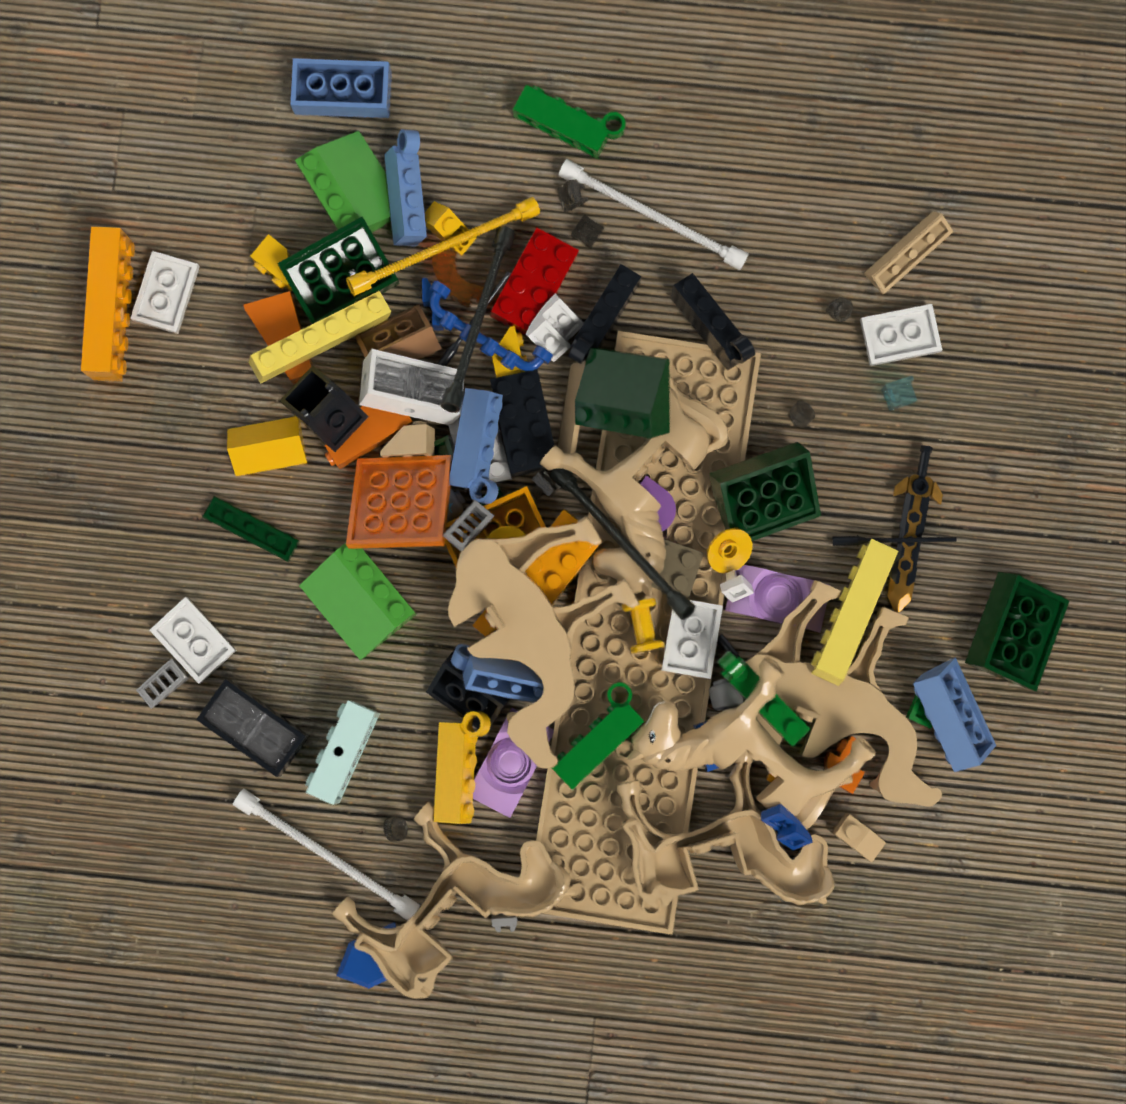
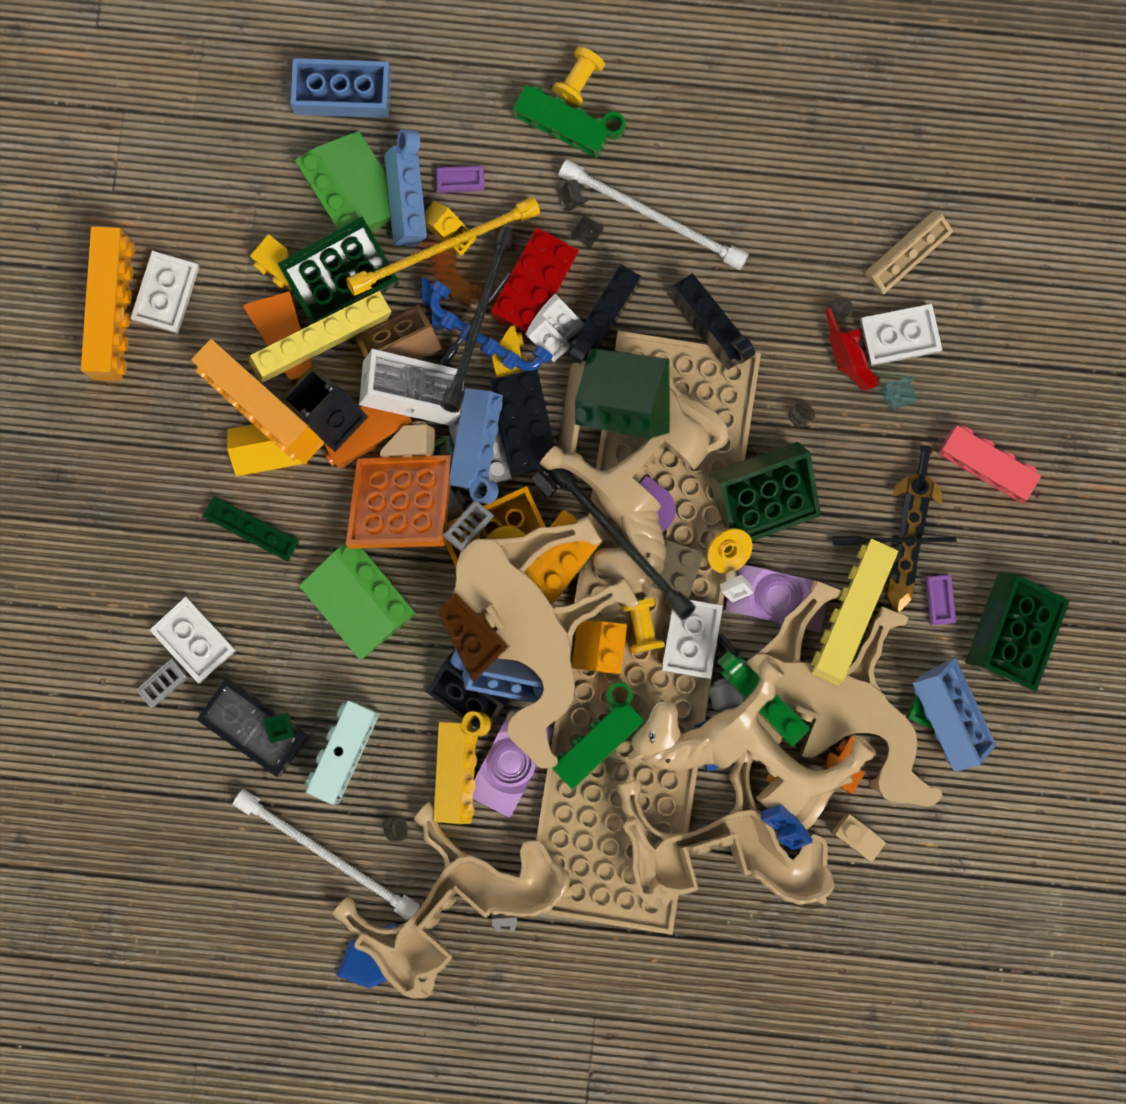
(256, 403): none -> light orange brick
(279, 728): none -> dark green plate
(460, 179): none -> medium lavender tile
(472, 638): none -> reddish brown wing
(586, 63): none -> yellow piece
(599, 646): none -> light orange slope
(849, 355): none -> red animal
(940, 599): none -> medium lavender tile
(989, 463): none -> coral brick

